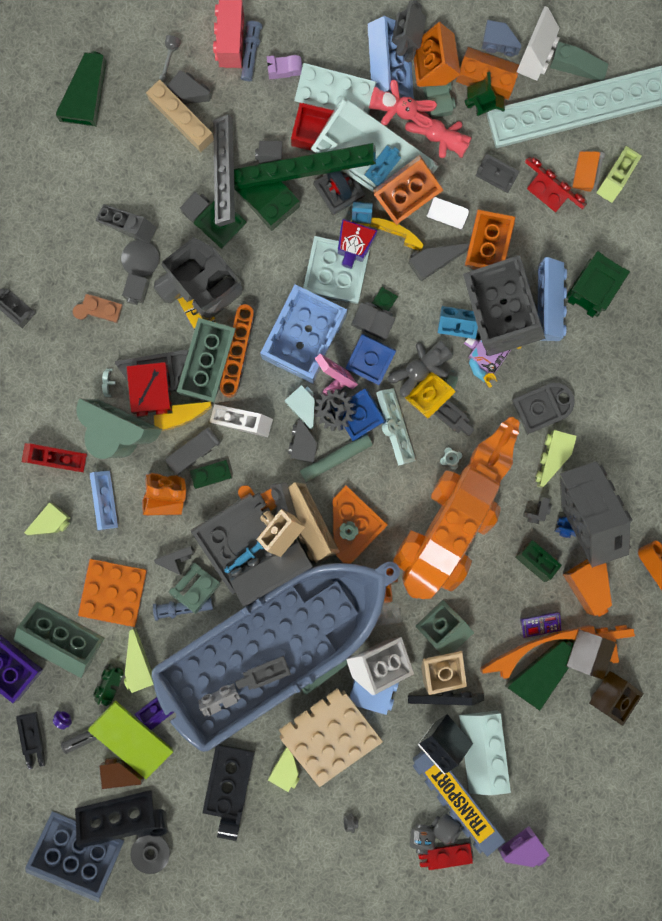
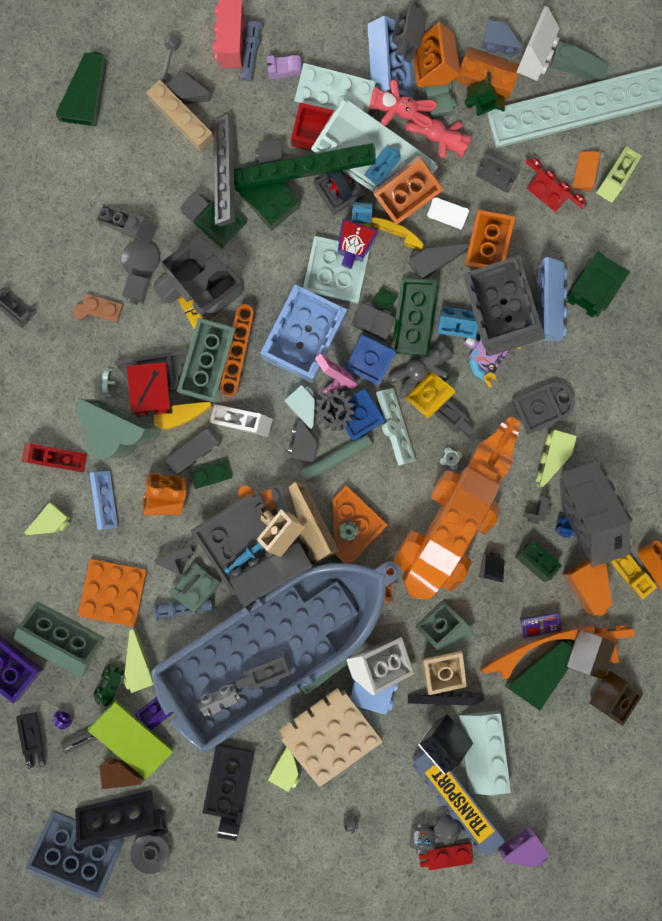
(415, 316): none -> dark green plate
(492, 567): none -> black slope
(634, 576): none -> yellow slope

